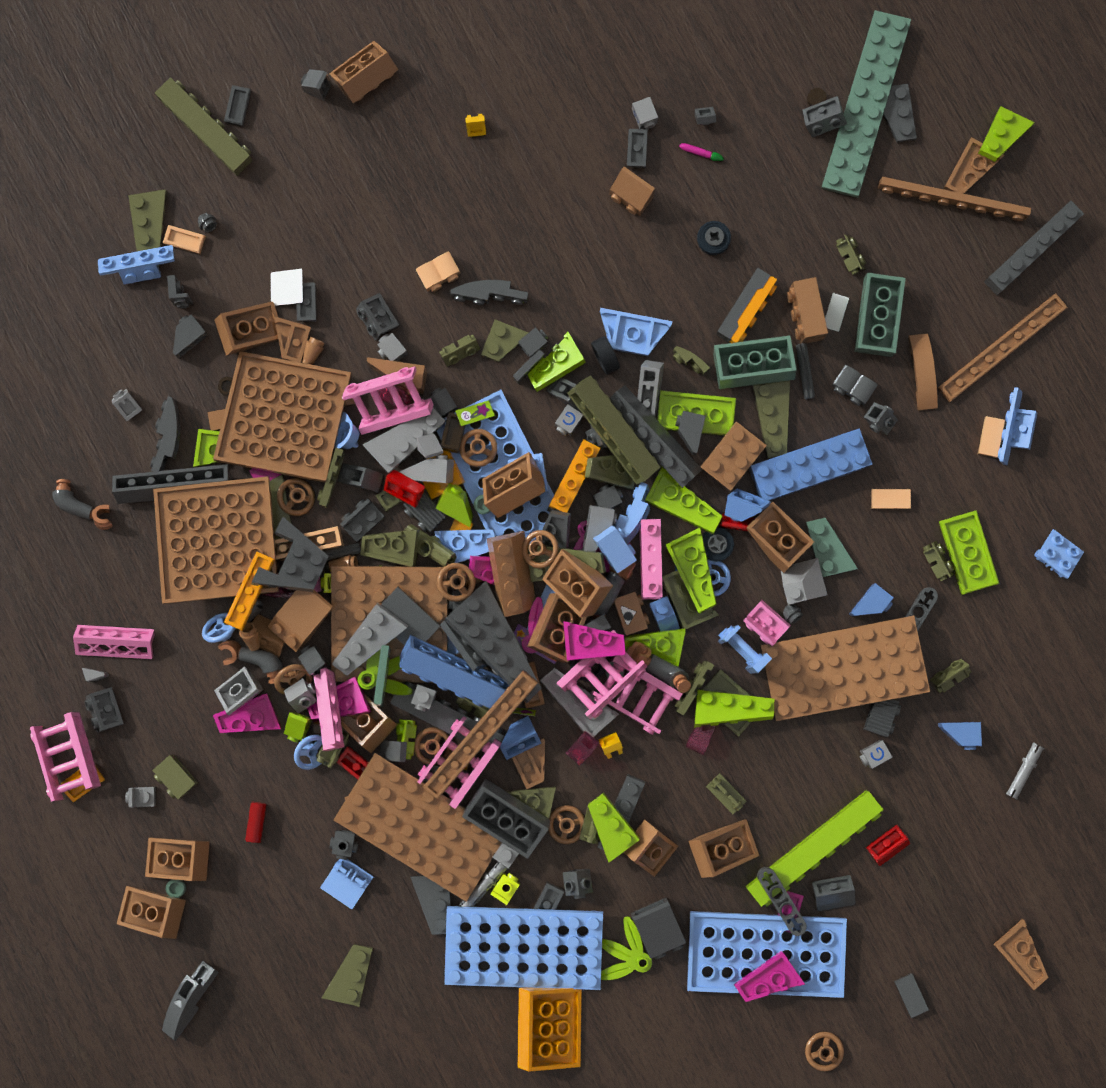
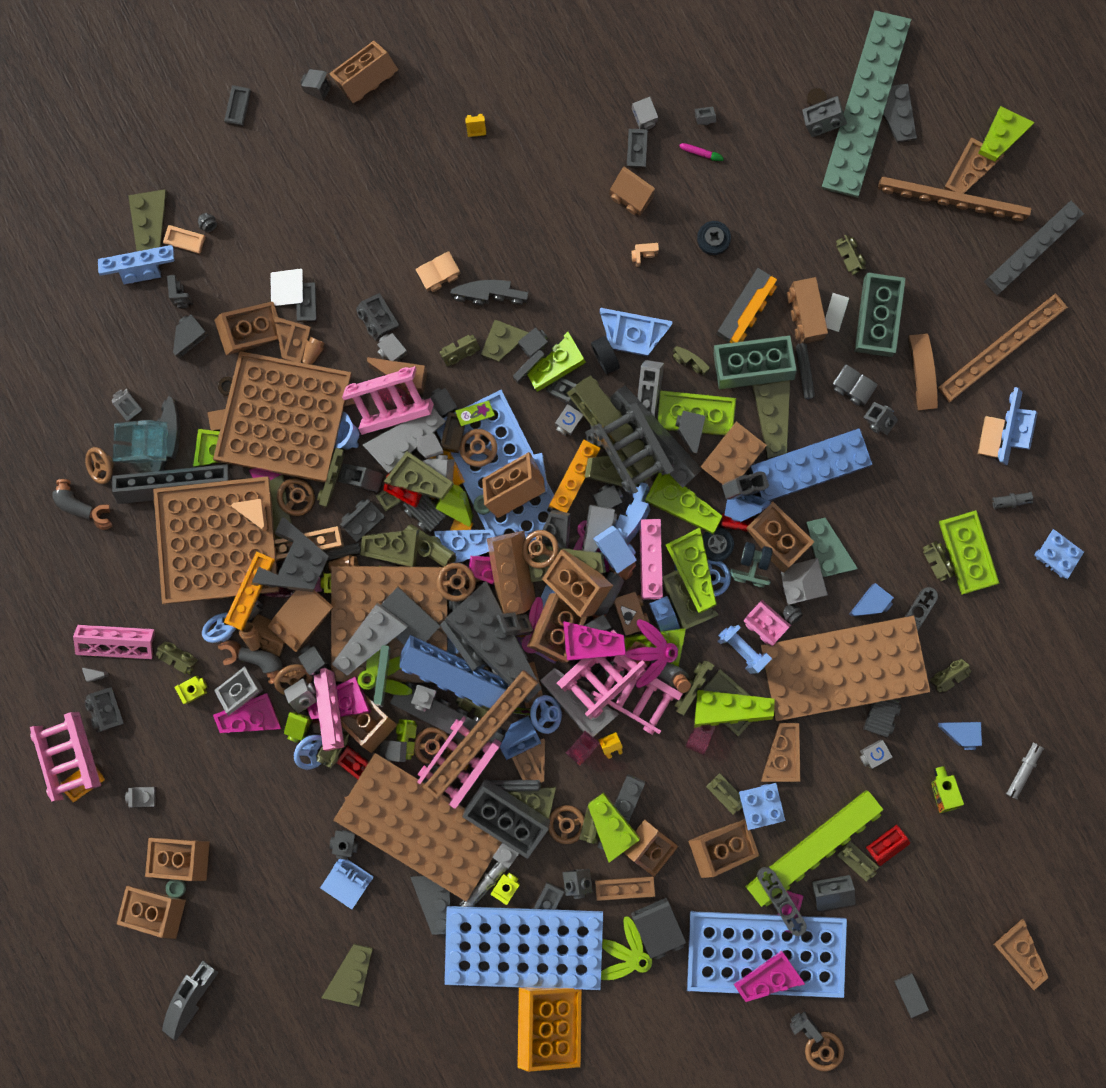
(101, 463): none -> medium nougat piece
(147, 441): none -> clear light blue piece
(175, 777): olive brick -> none
(184, 661): none -> olive hinge
(184, 694): none -> neon yellow brick
(207, 129): olive brick -> none
(254, 511): none -> light nougat slope
(255, 822): red brick -> none
(418, 477): none -> olive wing
(515, 624): none -> dark grey slope
(518, 785): none -> dark grey axle
(548, 713): none -> light blue piece
(625, 888): none -> medium nougat plate
(643, 432): none -> dark grey fence
(646, 250): none -> light nougat bracket
(660, 653): none -> dark pink plant
(745, 485): none -> dark grey brick
(761, 557): none -> plate
(762, 806): none -> light blue hinge
(784, 756): none -> medium nougat wing
(802, 1021): none -> dark grey bracket
(858, 861): none -> olive hinge
(891, 499): light nougat tile -> none
(946, 799): none -> lime torso
(1012, 500): none -> dark grey pin

